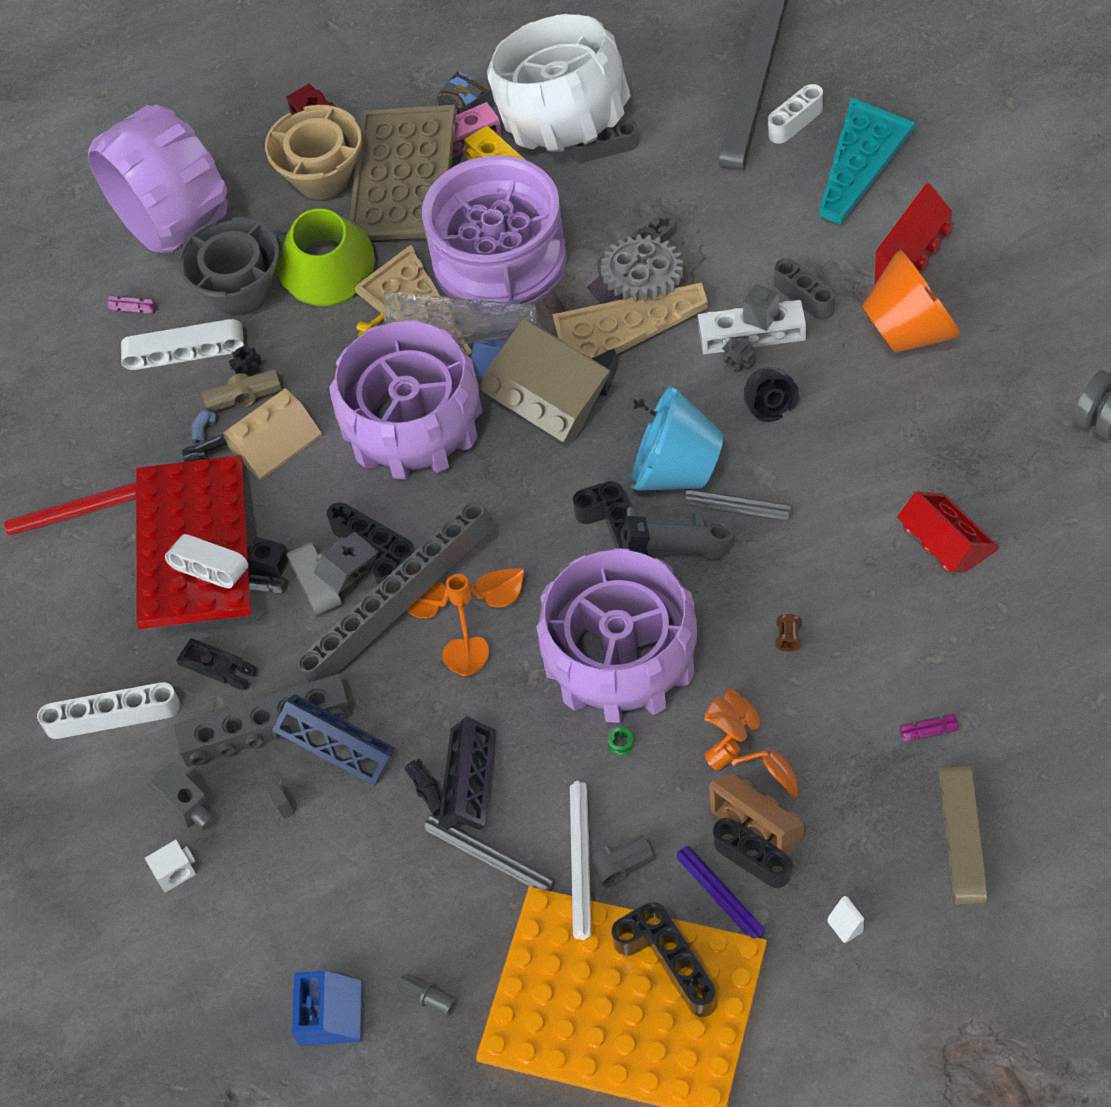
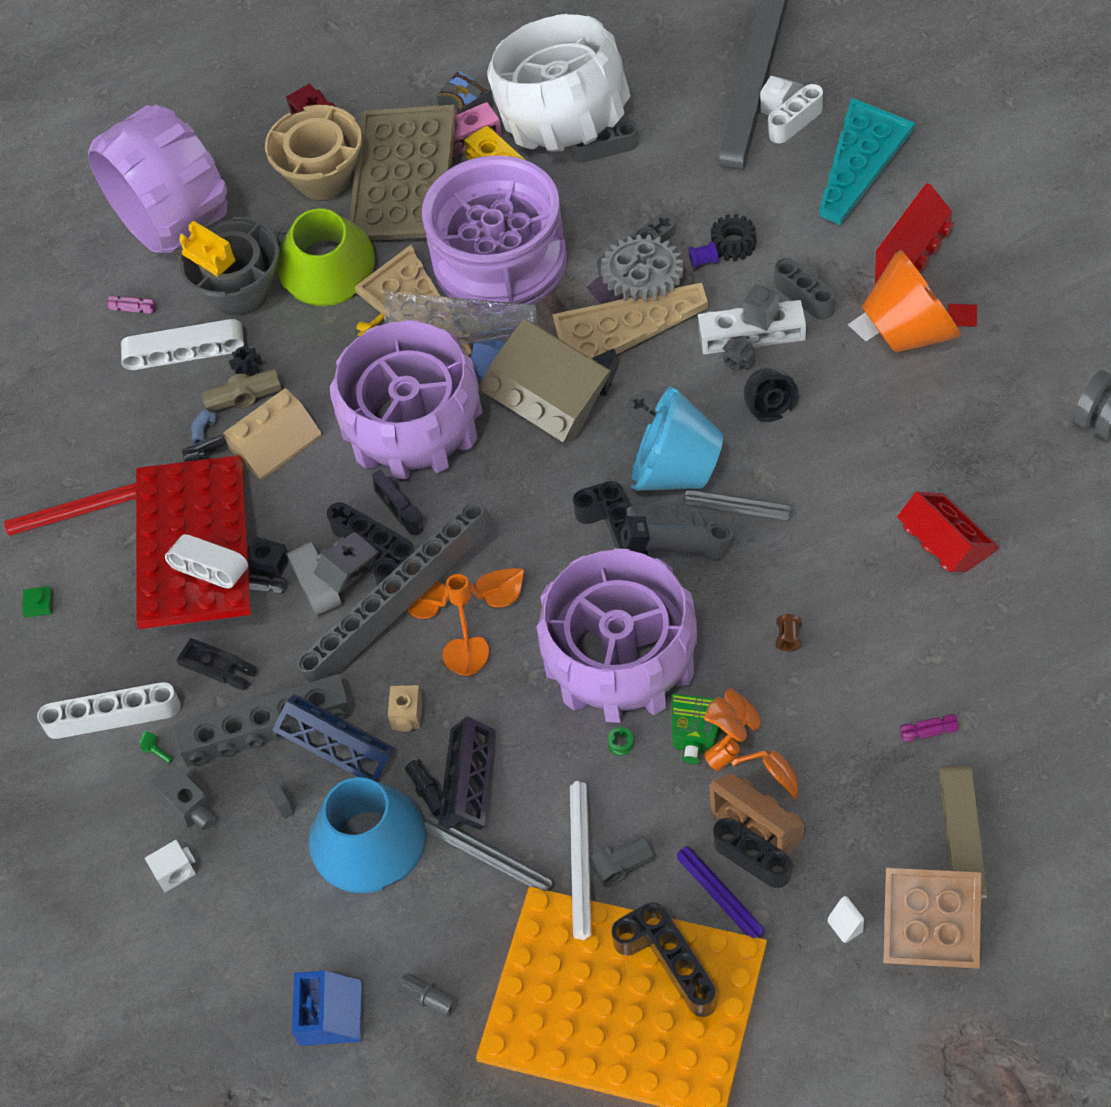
(37, 601): none -> green plate
(147, 744): none -> green hand
(207, 249): none -> yellow hinge
(372, 858): none -> dark azure cone
(398, 504): none -> black hinge
(405, 708): none -> tan brick
(690, 729): none -> green torso
(703, 255): none -> dark purple bush
(738, 227): none -> black tyre
(776, 92): none -> white slope
(864, 327): none -> white sticker
(932, 918): none -> medium nougat plate
(963, 314): none -> red sticker

